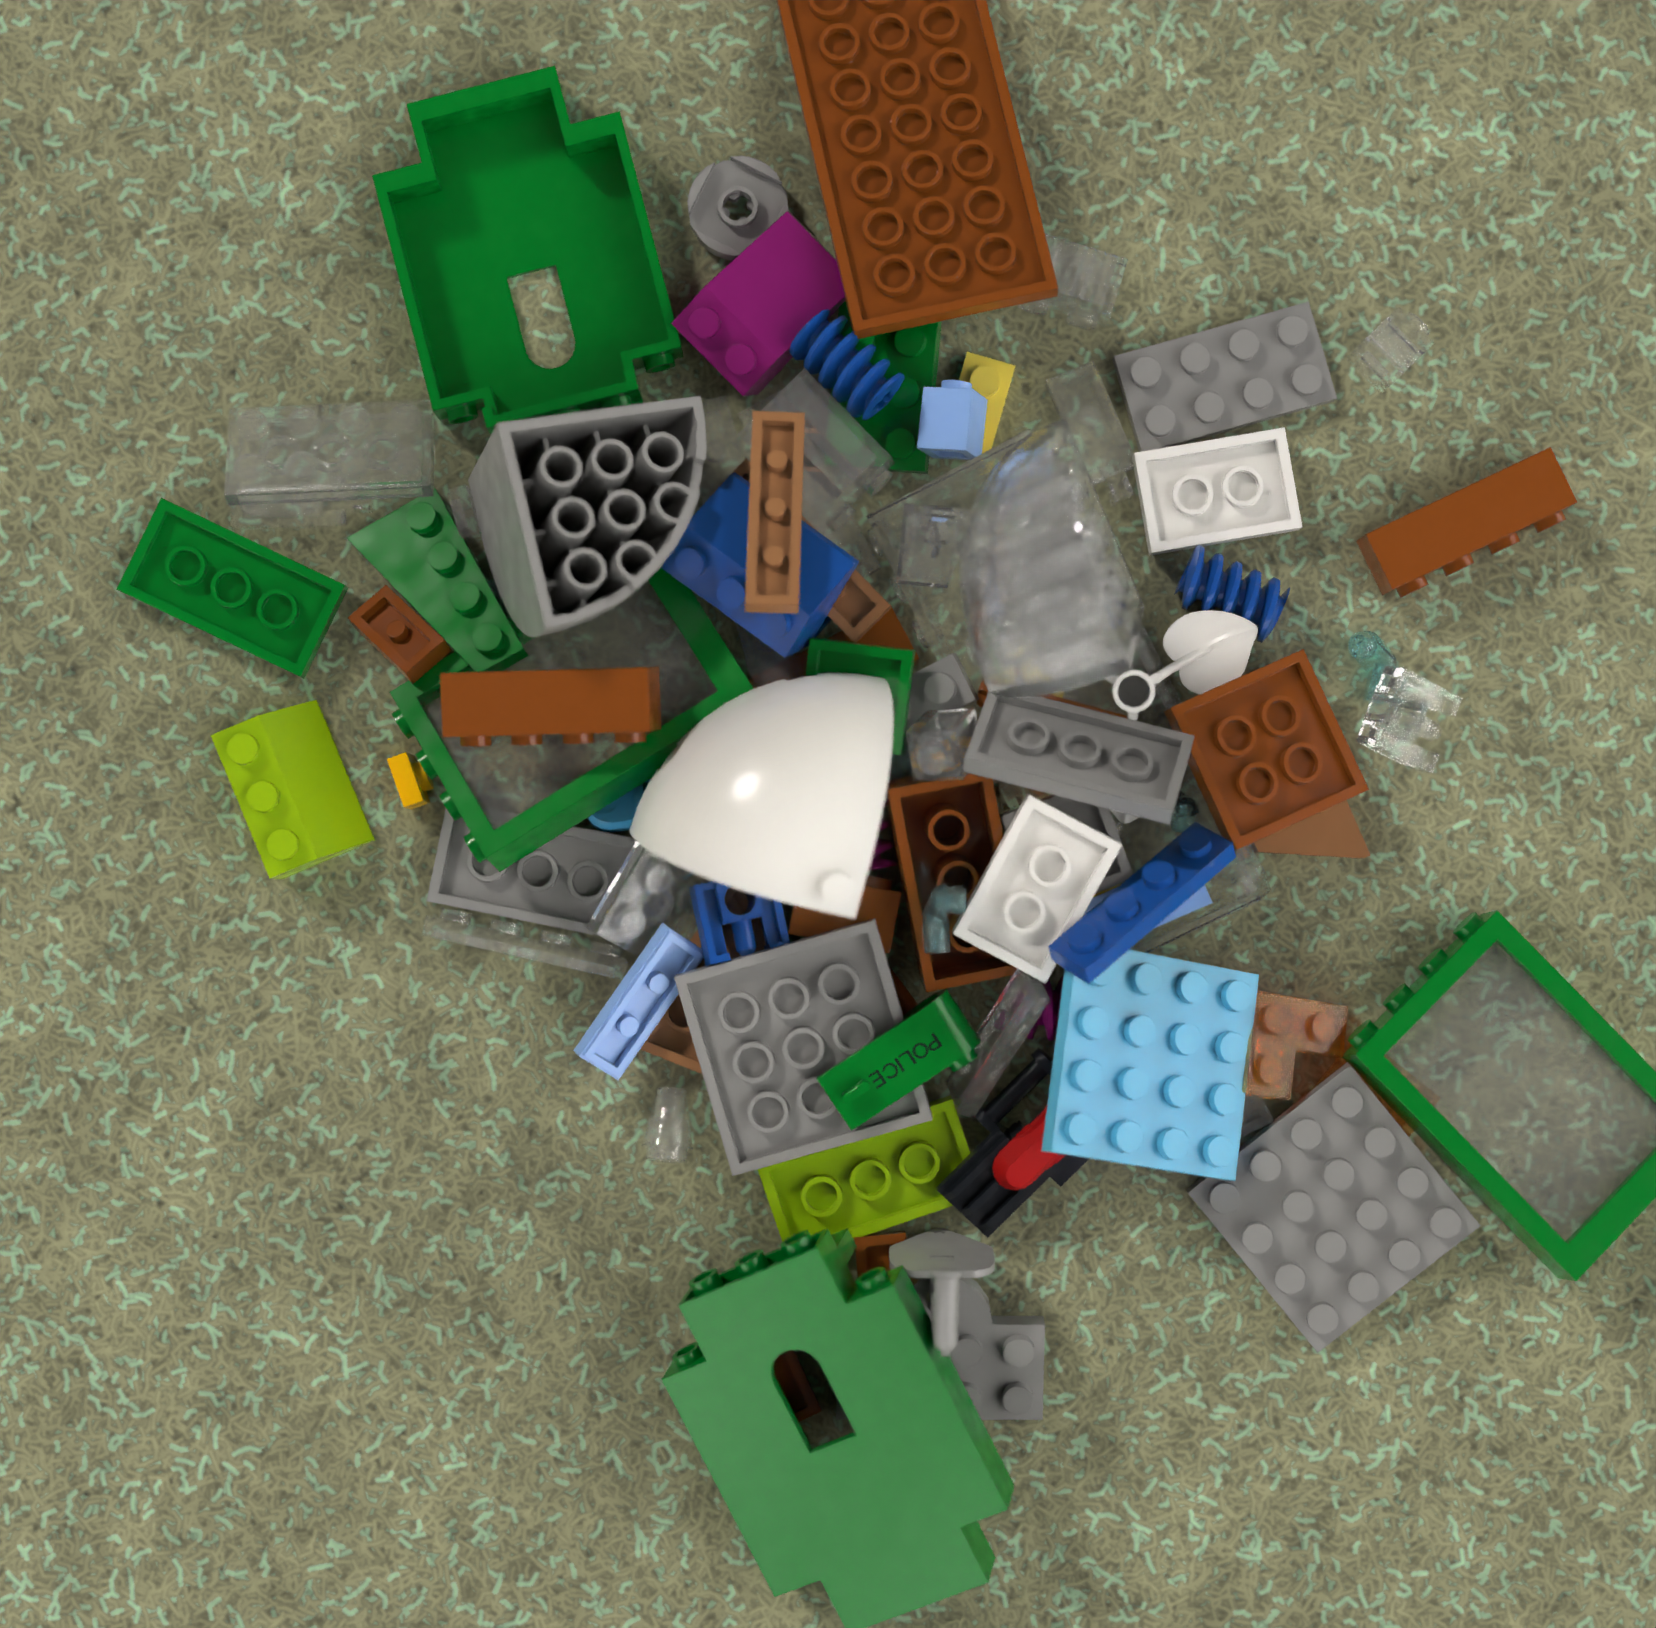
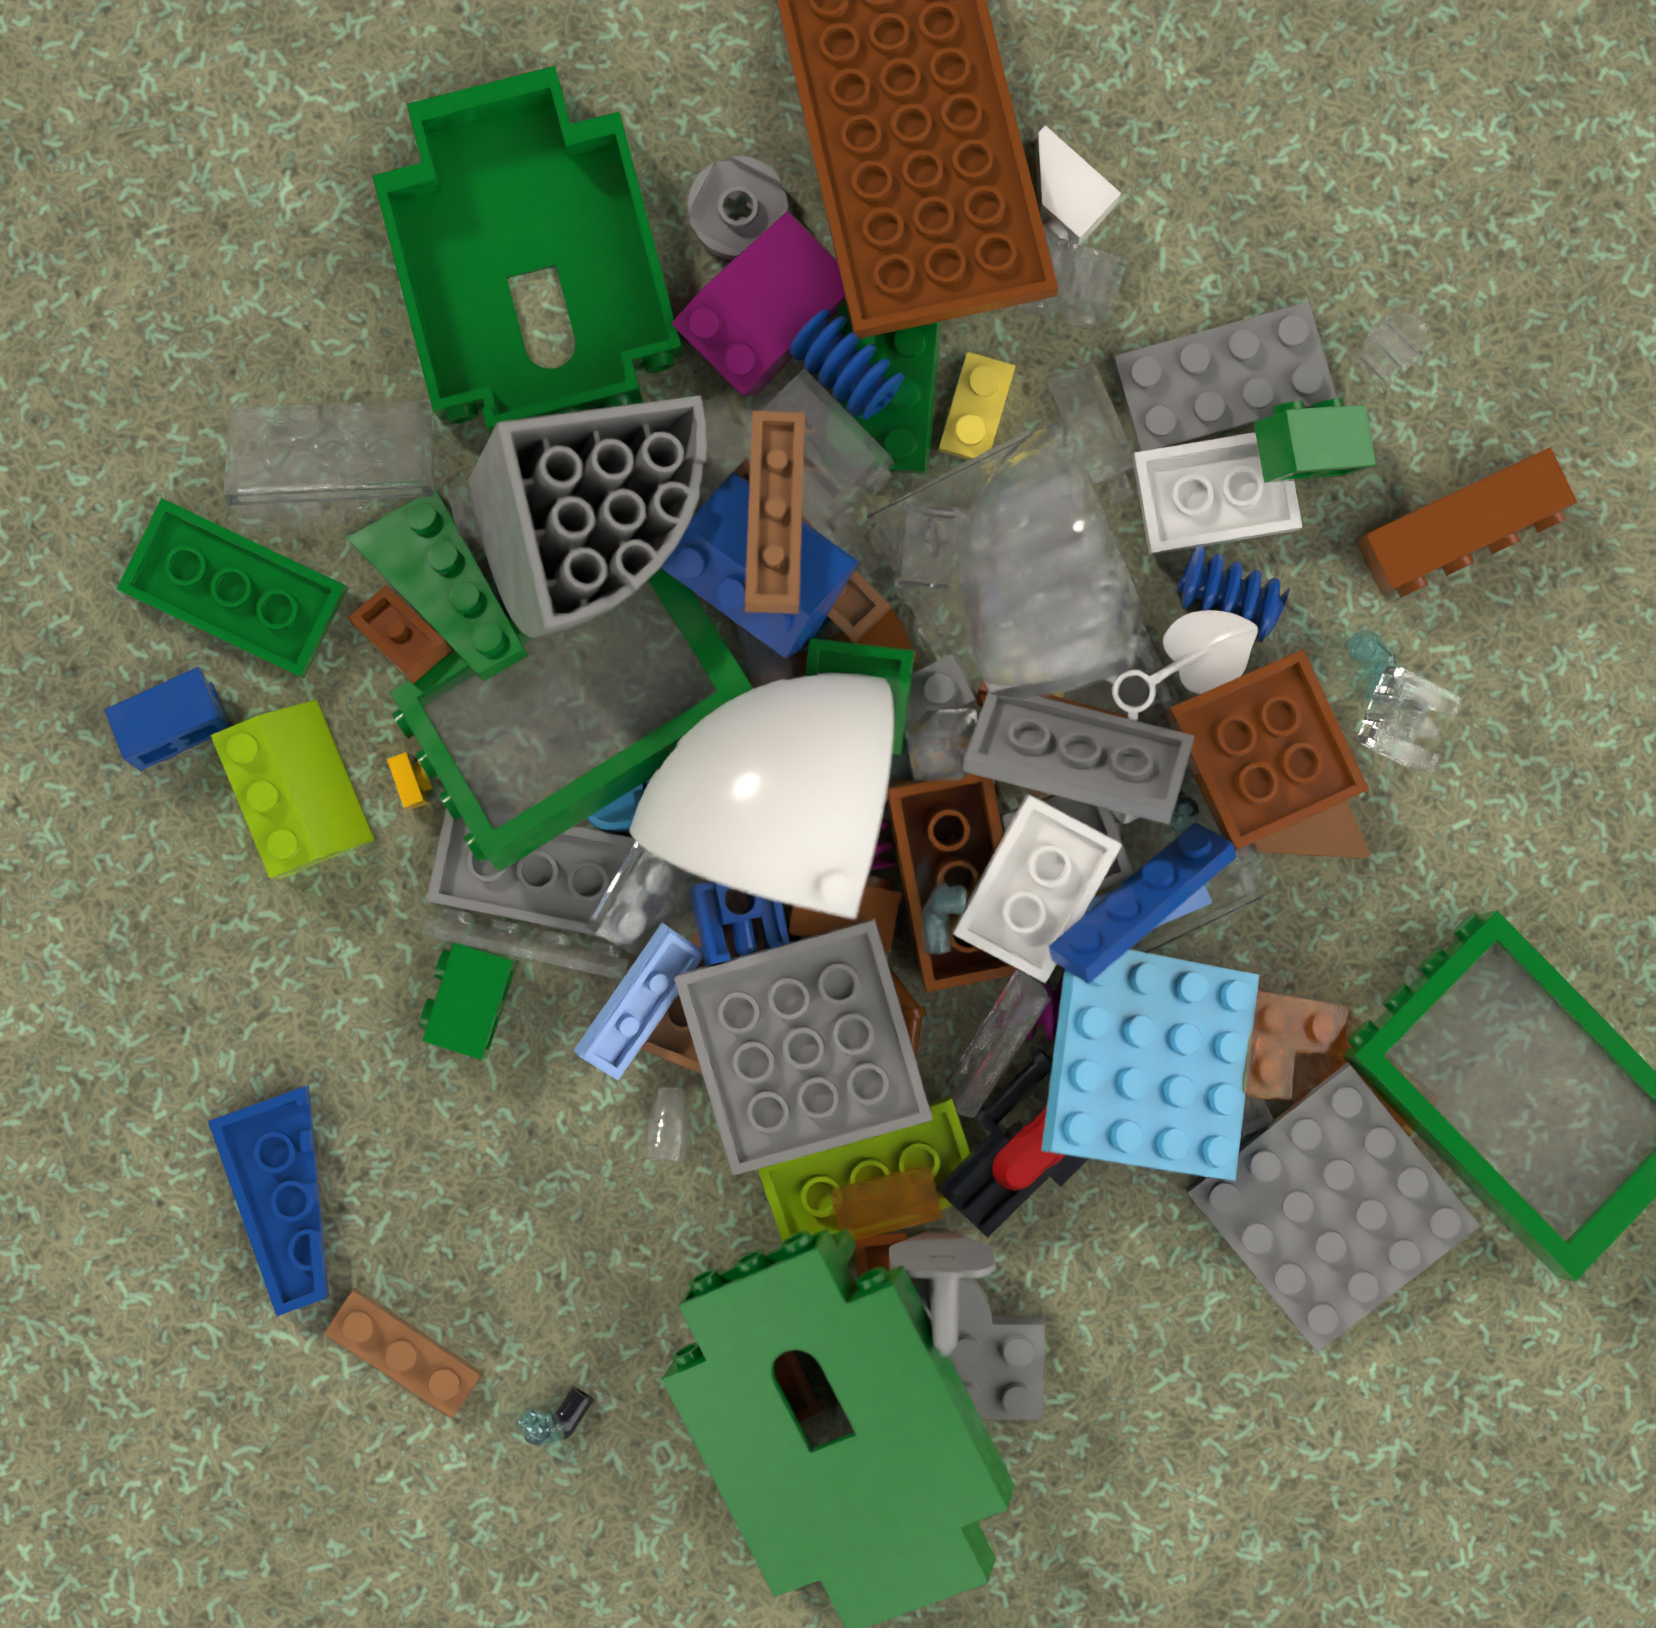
(167, 719): none -> blue hinge
(276, 1188): none -> blue wing
(403, 1353): none -> medium nougat plate
(467, 1000): none -> green brick
(551, 702): dark orange brick -> none
(555, 1426): none -> arm
(887, 1203): none -> clear orange tile
(901, 1059): green door -> none
(952, 421): light blue brick -> none
(1069, 191): none -> white slope
(1314, 441): none -> green brick

